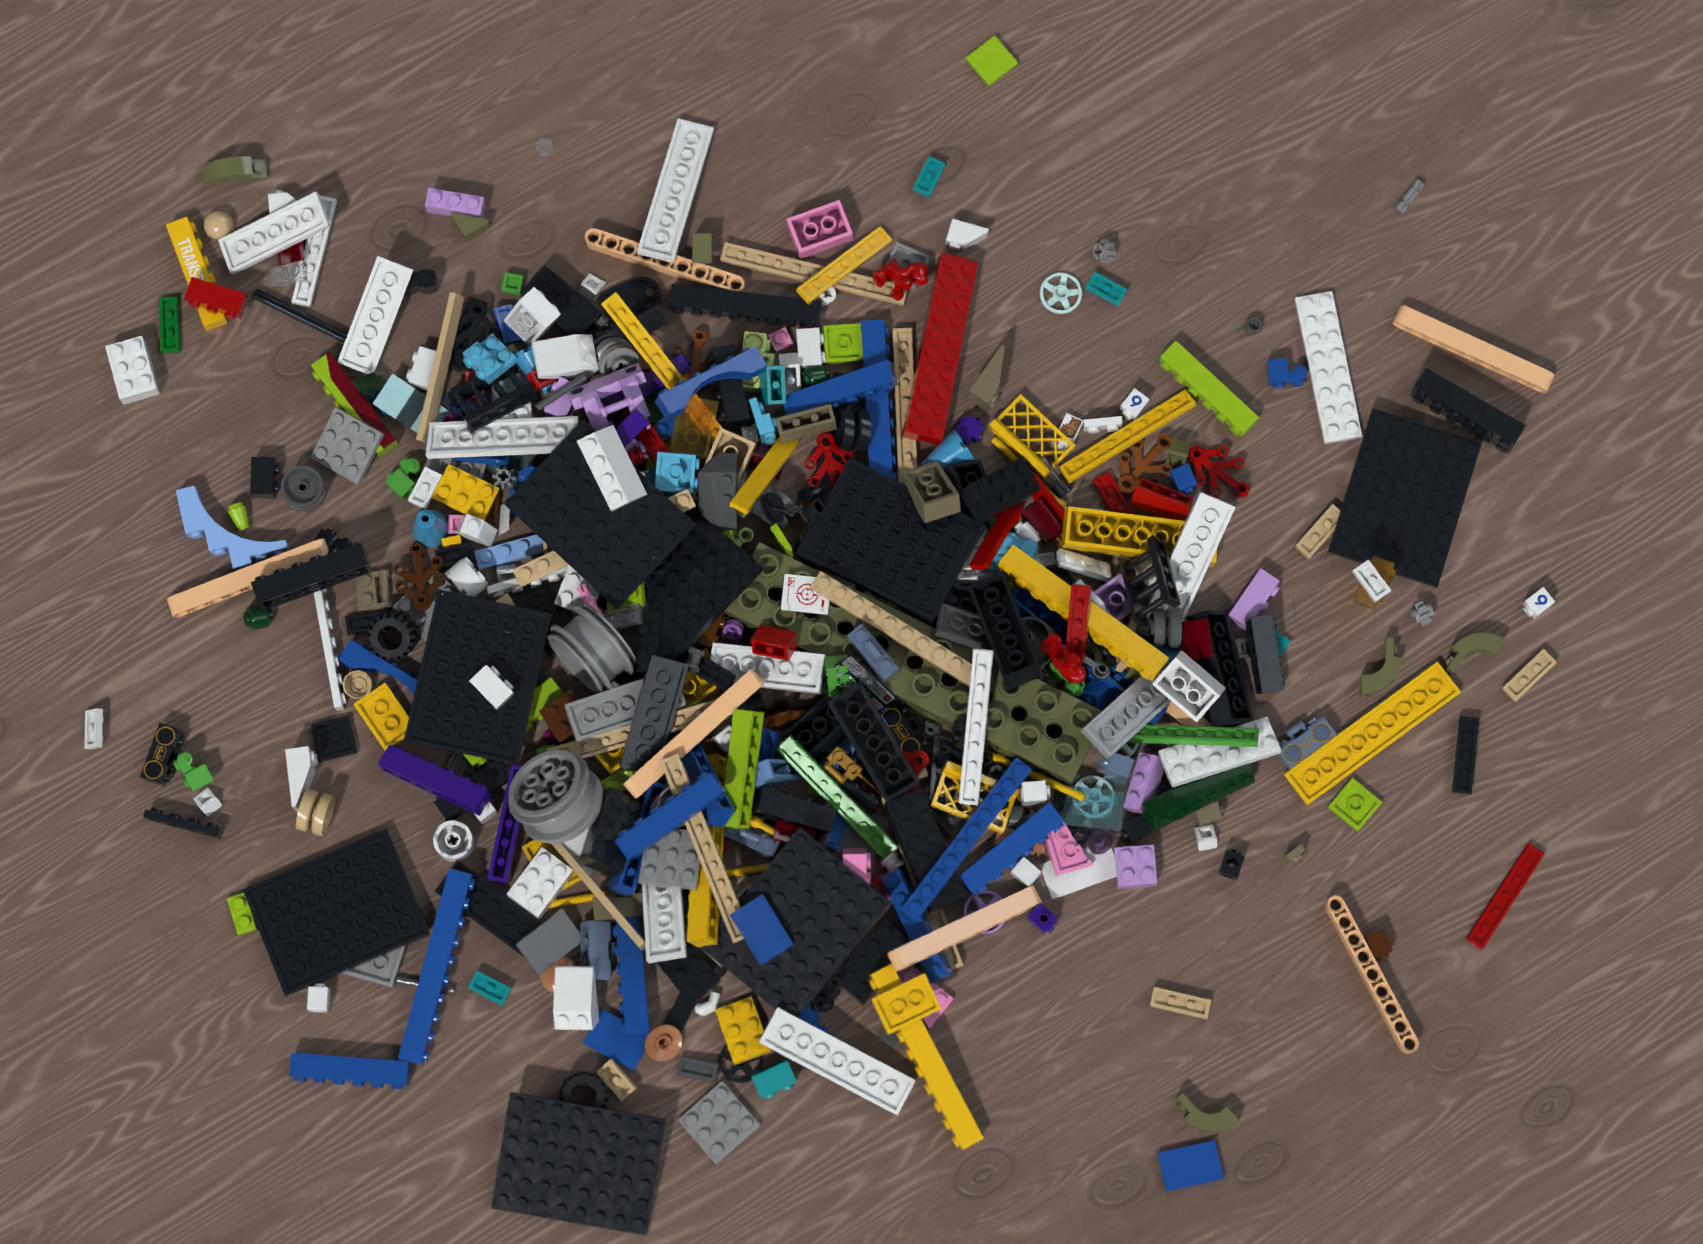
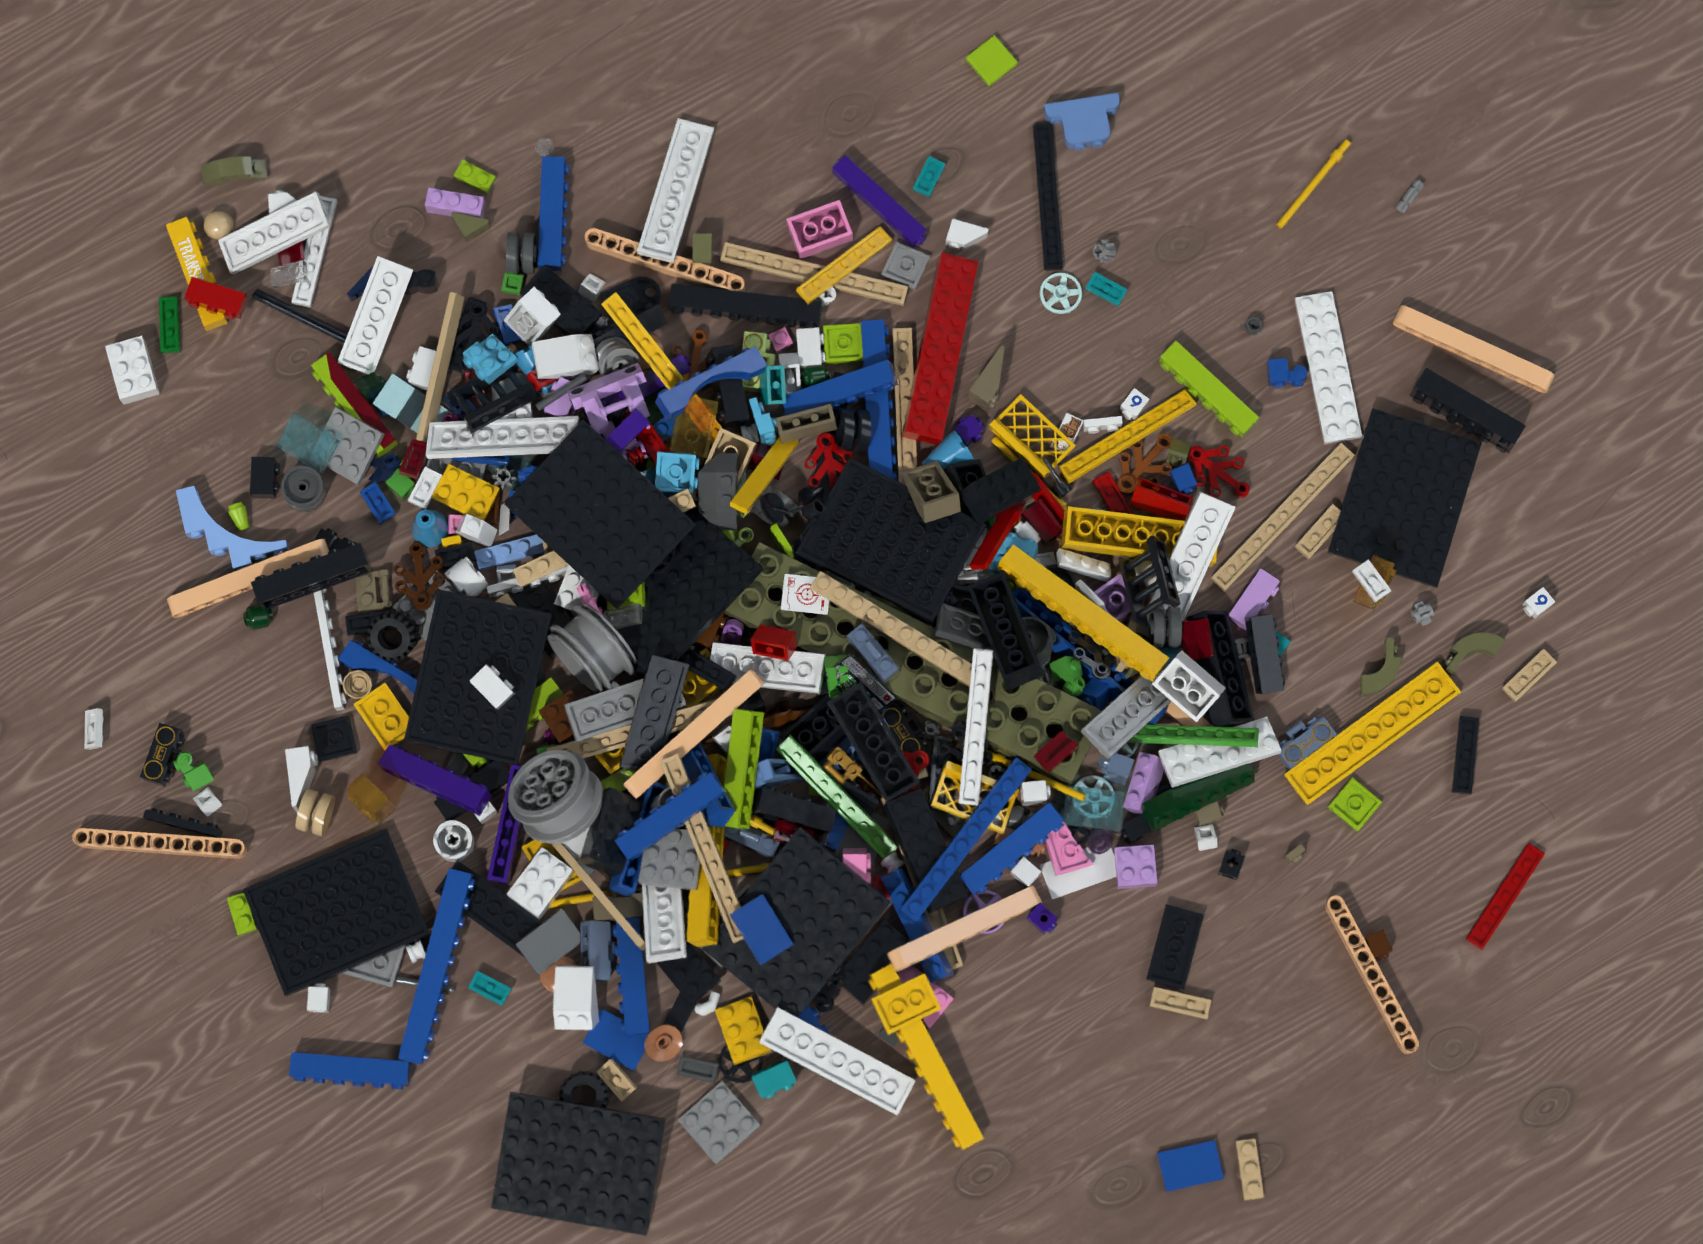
(151, 839): none -> light nougat beam
(307, 443): none -> clear light blue plate
(358, 289): none -> dark blue slope
(369, 799): none -> clear yellow brick
(377, 503): none -> blue plate
(385, 467): none -> dark blue plate
(414, 460): none -> dark red panel
(416, 951): none -> white wheel
(474, 176): none -> lime plate
(520, 252): none -> dark grey wheel
(552, 213): none -> blue brick
(612, 467): white slope -> none
(694, 659): dark grey bush -> none
(879, 201): none -> dark purple brick
(901, 277): red animal -> none
(1047, 197): none -> black tile
(1055, 751): none -> dark red panel
(1063, 660): red animal -> none
(1078, 619): red tile -> none
(1083, 120): none -> medium blue brick
(1174, 947): none -> black plate
(1206, 1122): olive arch -> none
(1249, 1169): none -> tan plate
(1282, 517): none -> tan plate
(1335, 157): none -> yellow bar

